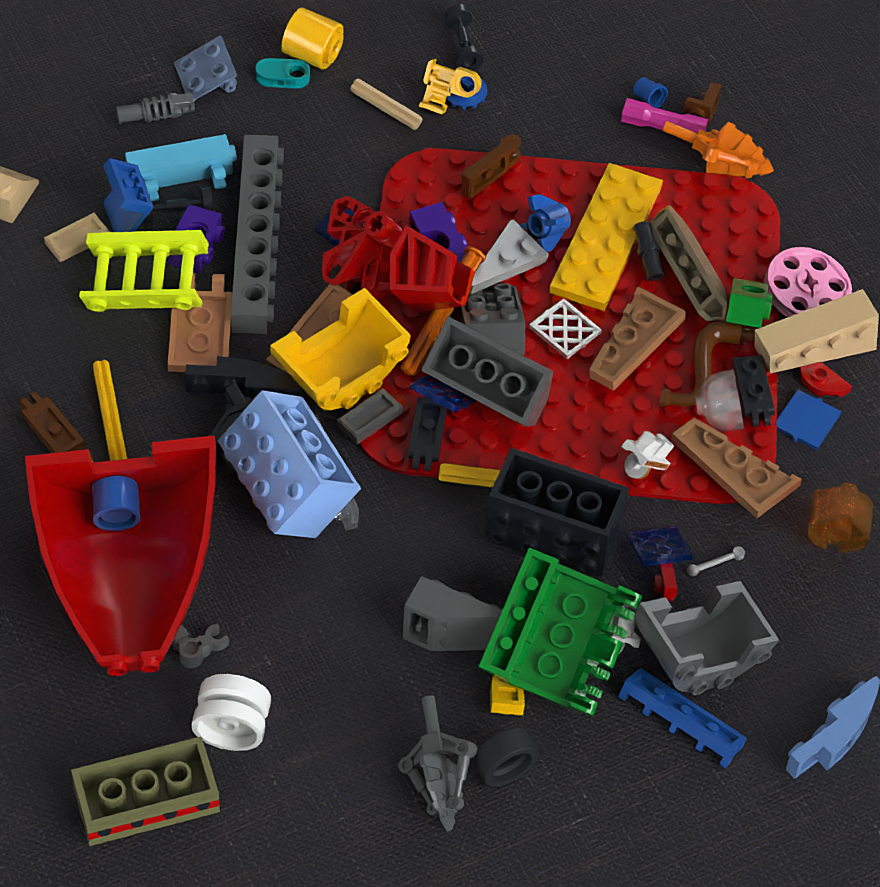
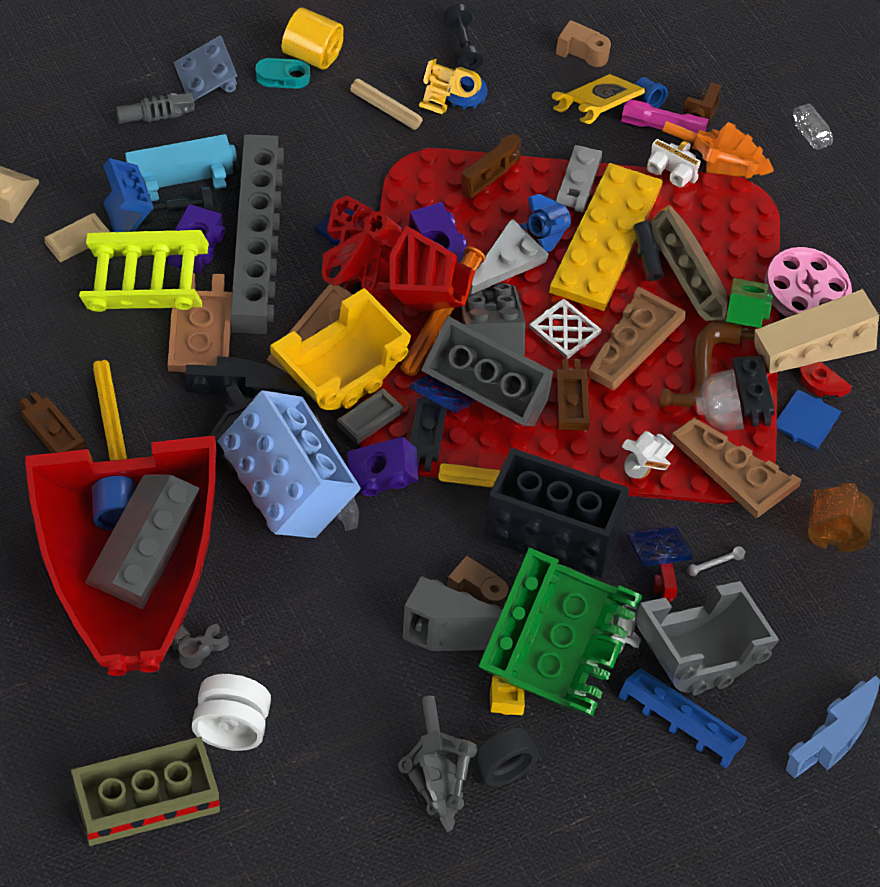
(145, 538): none -> dark grey slope
(395, 455): none -> dark purple brick
(478, 582): none -> medium nougat leg
(572, 397): none -> reddish brown hinge
(579, 178): none -> light grey plate
(584, 44): none -> medium nougat leg
(598, 96): none -> yellow flag
(675, 159): none -> white hips
(812, 126): none -> clear beam

